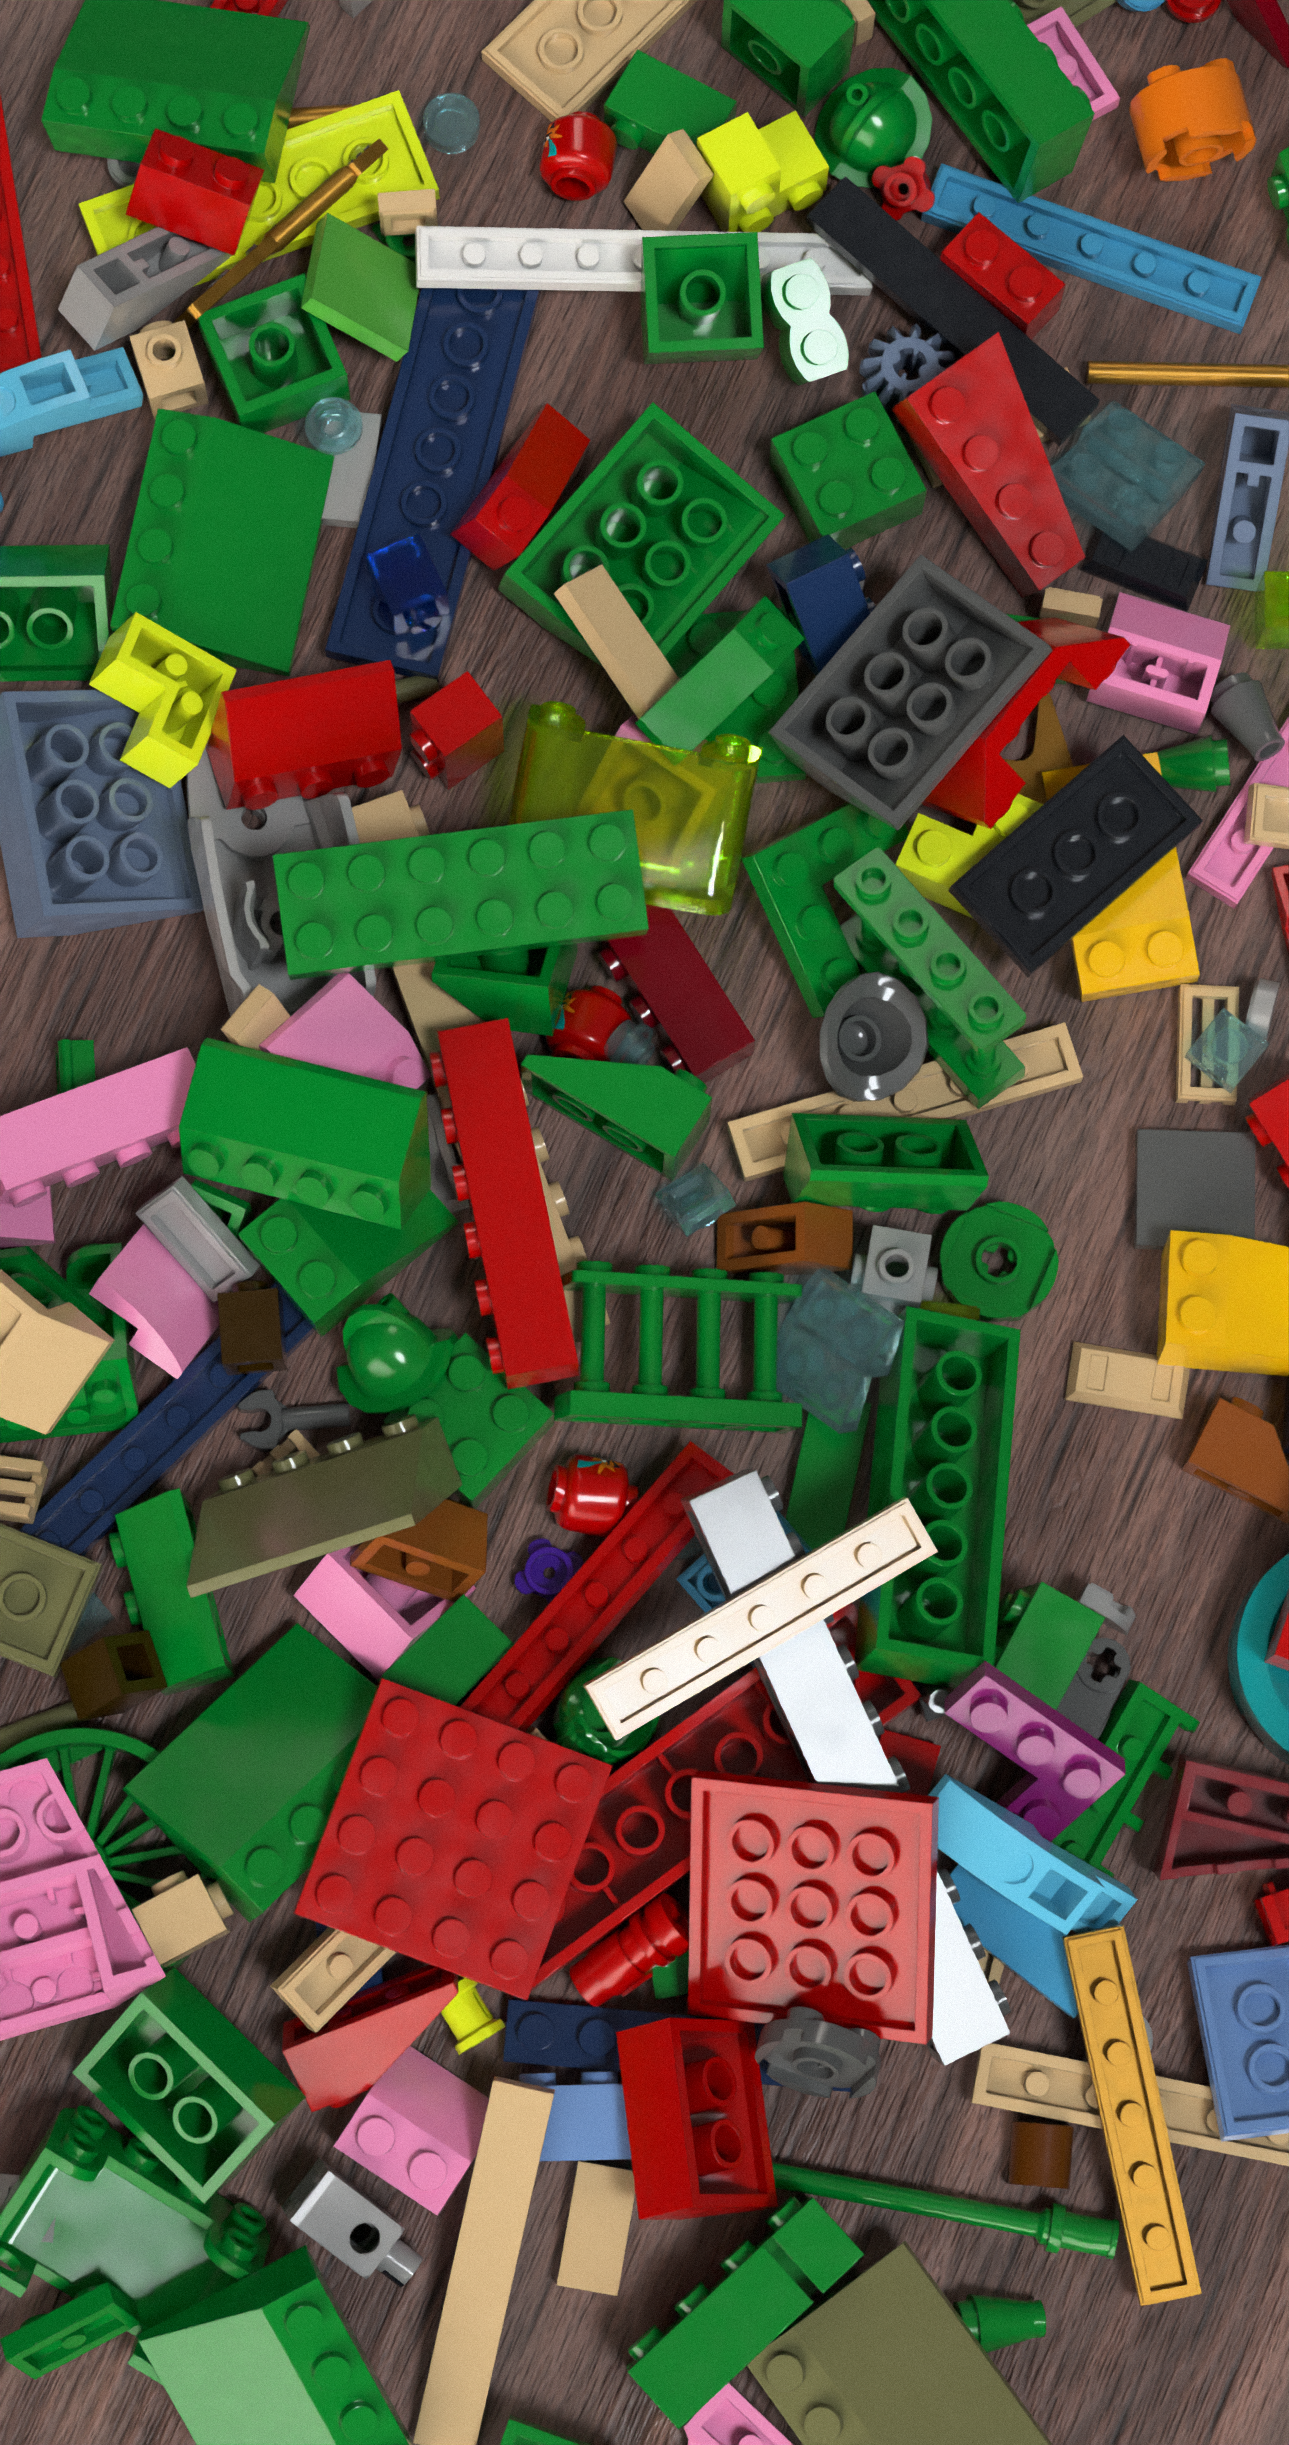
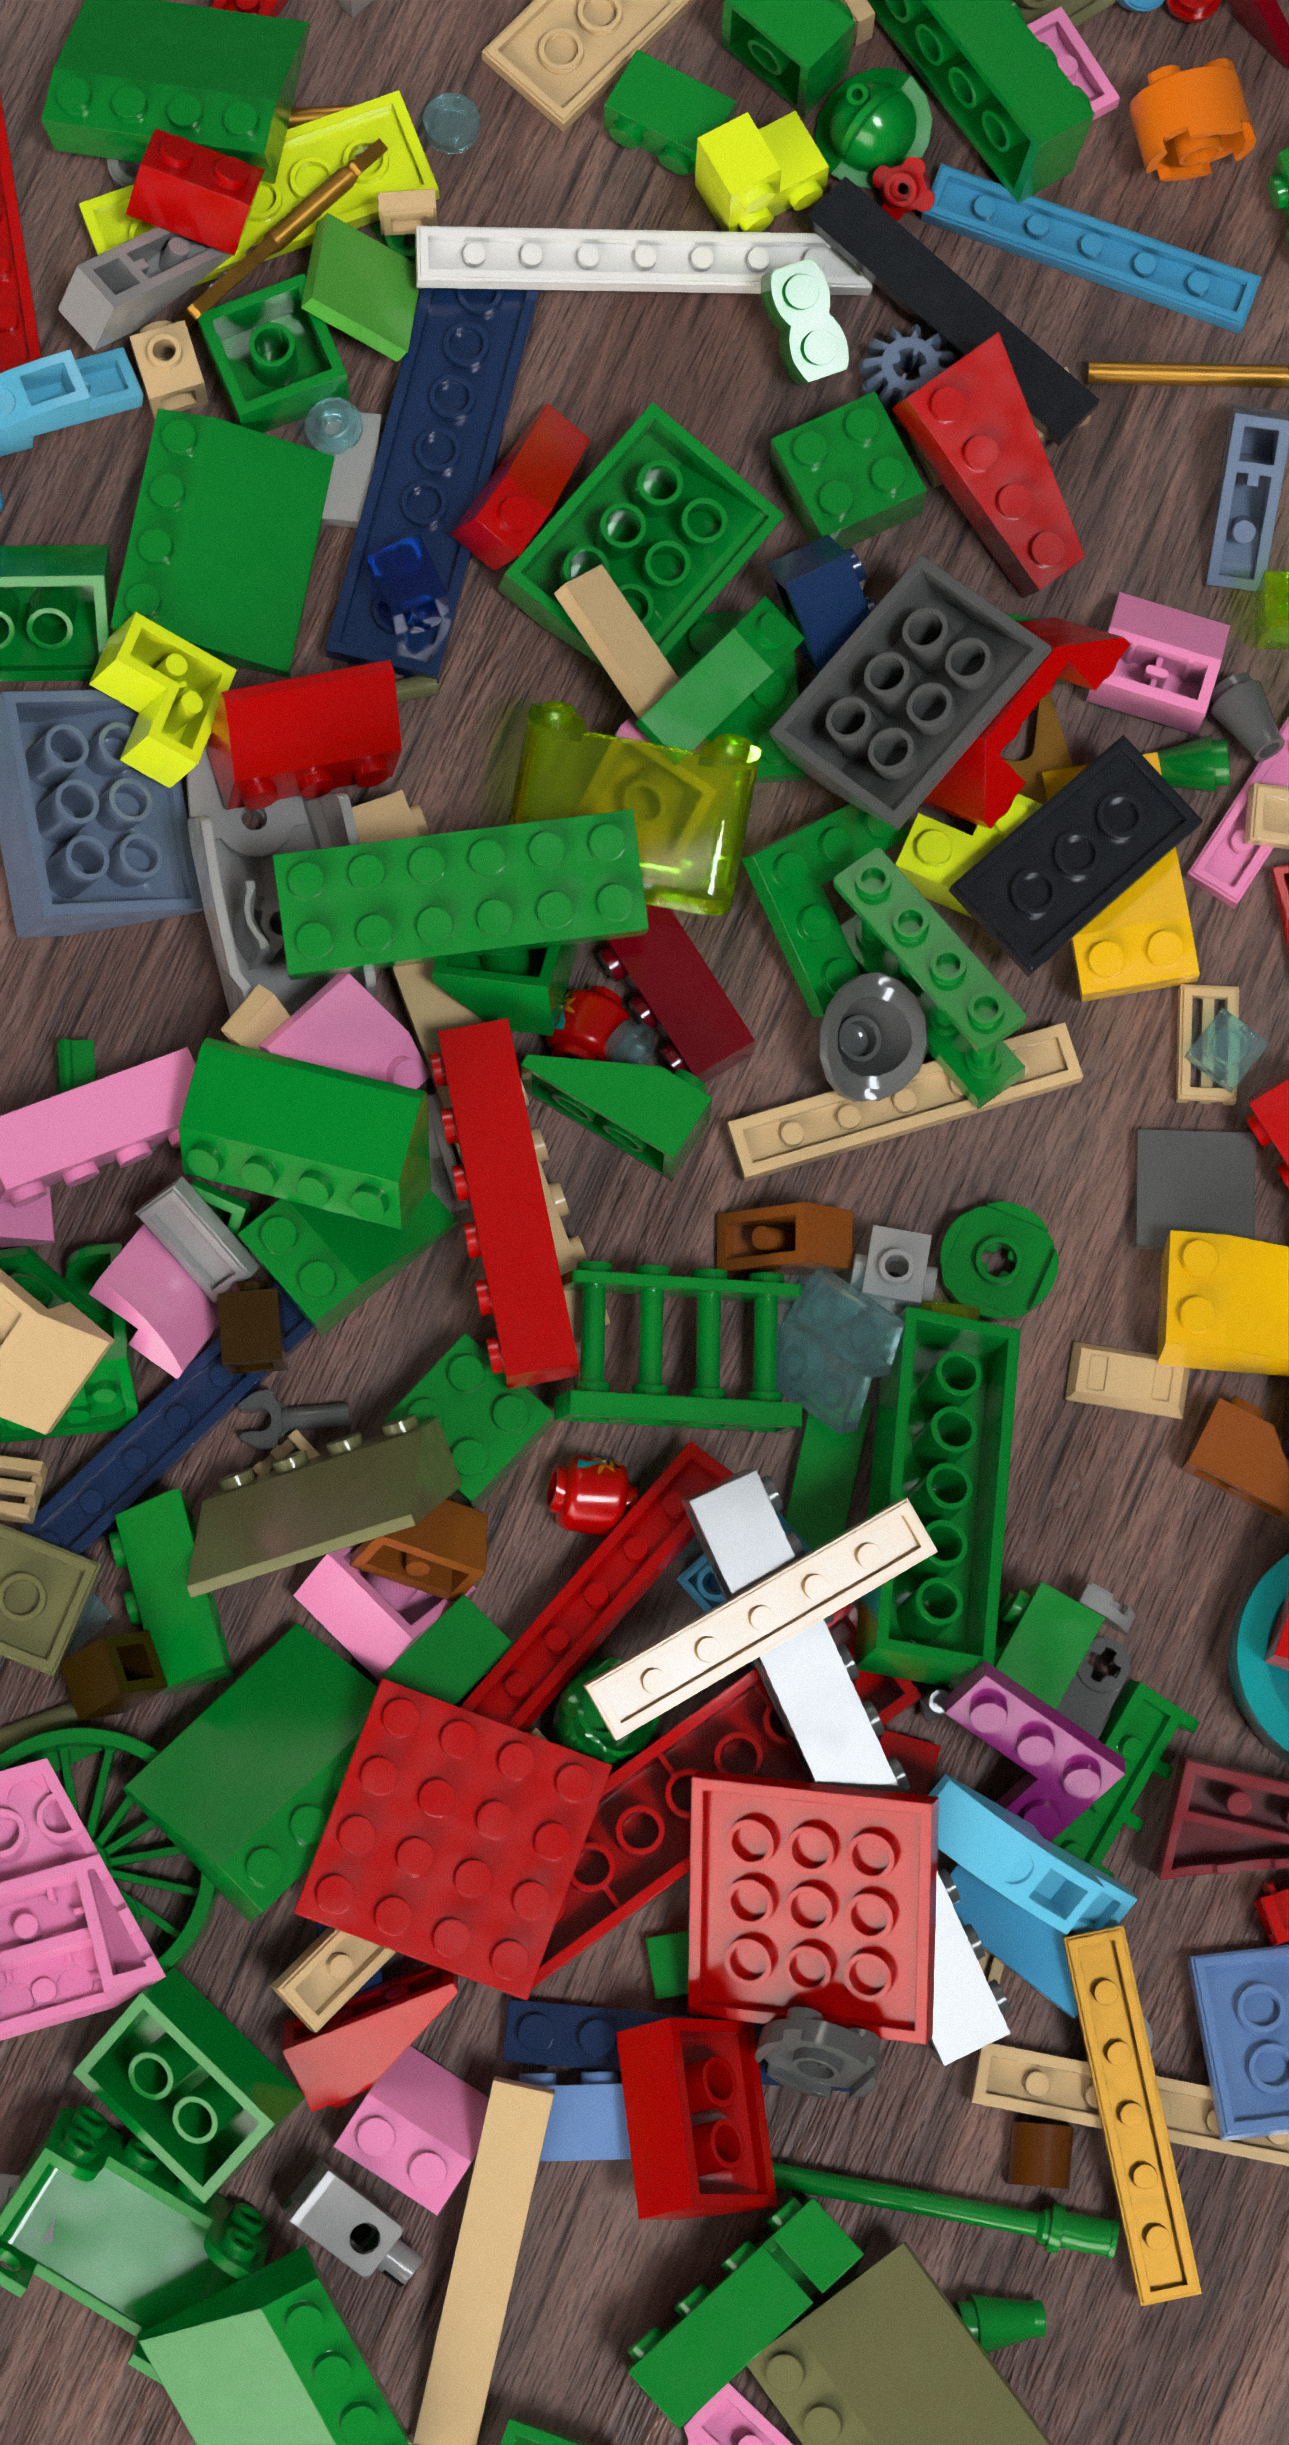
(70, 2330): green plate -> none
(183, 1916): tan brick -> none
(391, 1357): green helmet -> none
(456, 731): red brick -> none
(470, 2017): neon yellow bush -> none
(542, 1557): dark purple plate -> none
(578, 156): red head -> none
(597, 2229): tan tile -> none
(631, 1954): red axle -> none
(669, 184): tan tile -> none
(695, 1200): clear light blue plate -> none
(701, 298): green slope -> none
(883, 1162): green slope -> none
(1005, 275): red brick -> none
(1071, 606): tan tile -> none
(1124, 475): clear light blue slope -> none
(1150, 569): black tile -> none
(1262, 1006): light grey tile -> none

